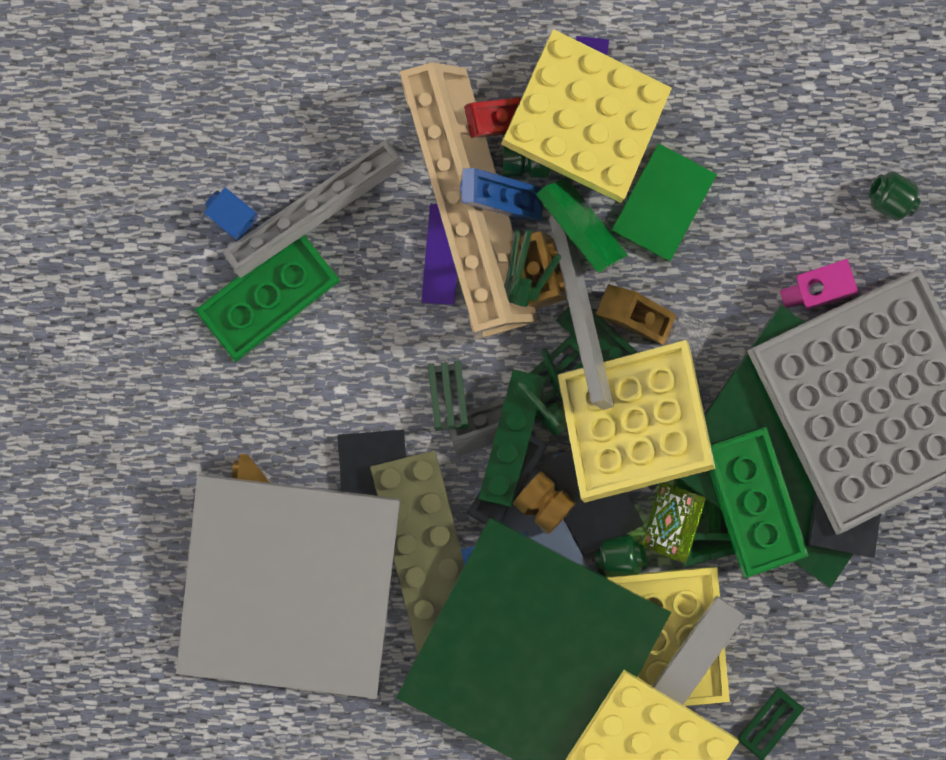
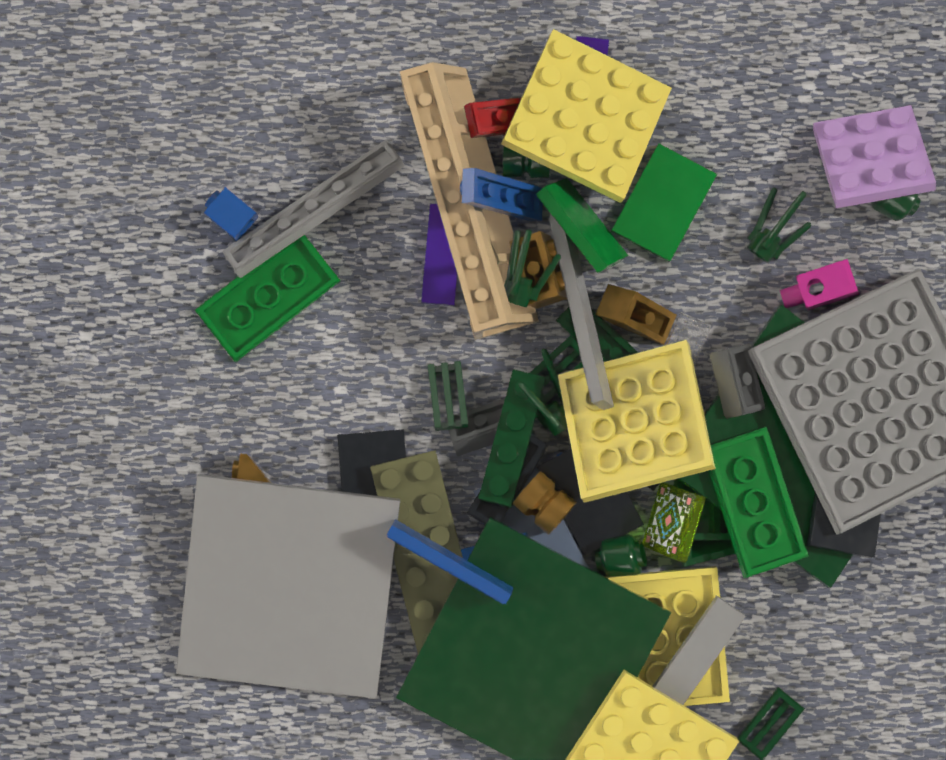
(450, 562): none -> blue tile
(737, 381): none -> dark grey slope
(766, 243): none -> dark green plant
(874, 156): none -> lavender plate

